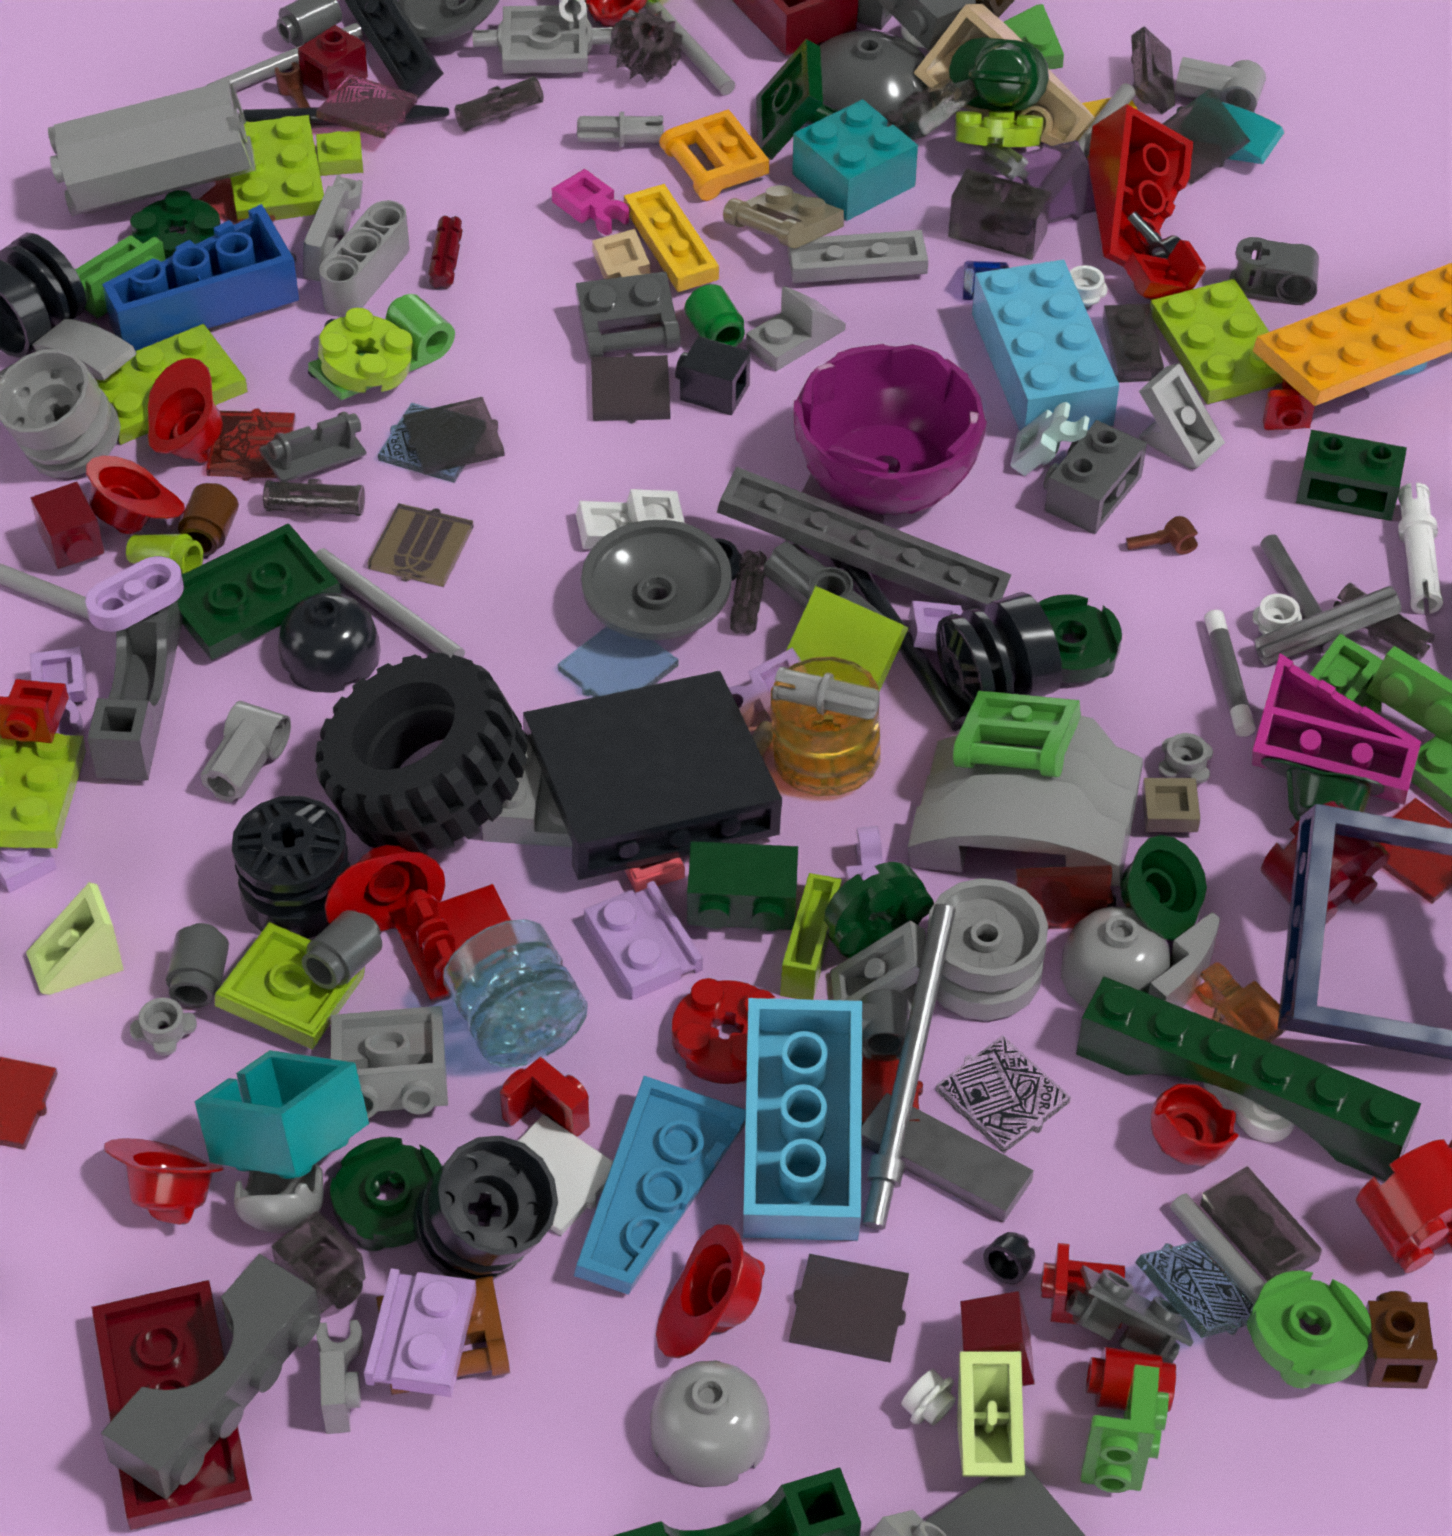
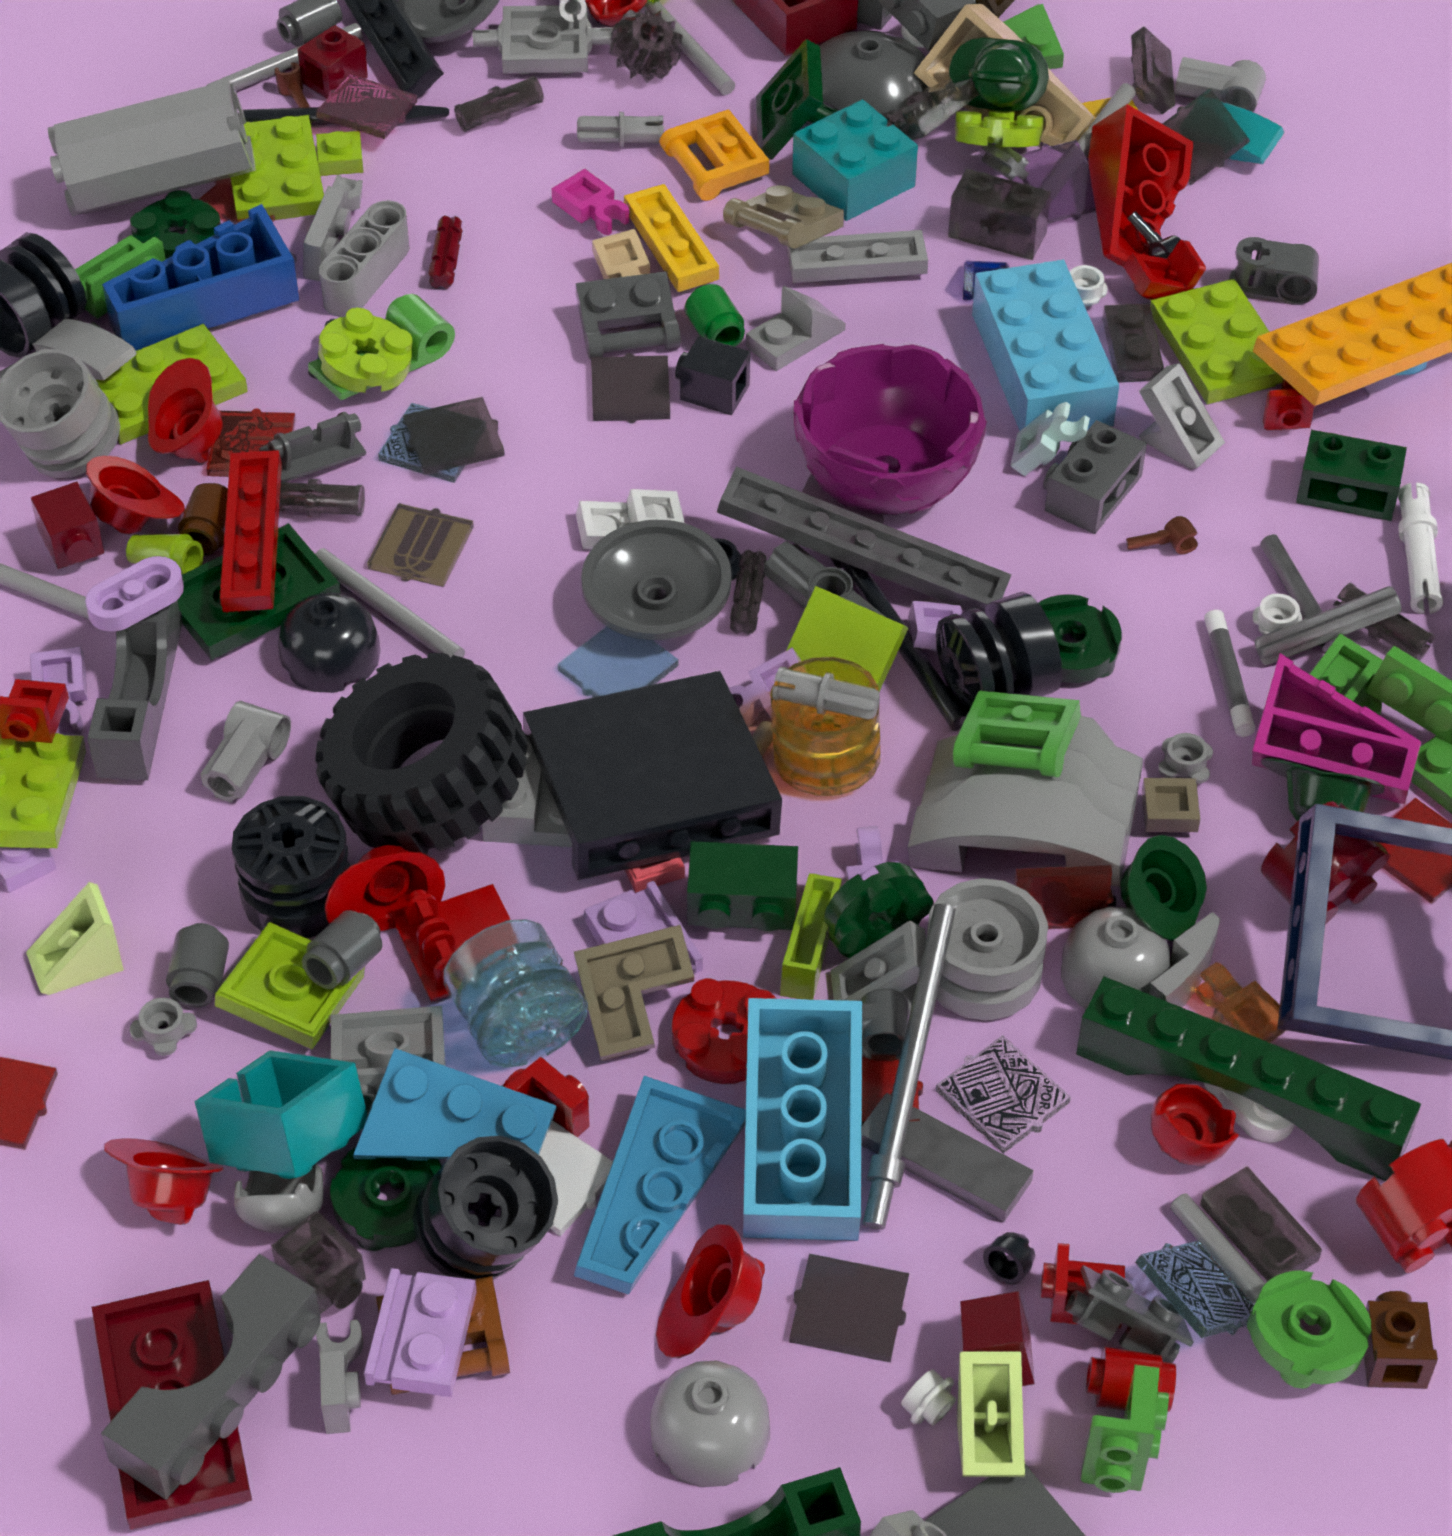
(251, 531): none -> red plate
(434, 1109): none -> dark azure wing
(618, 976): none -> dark tan plate

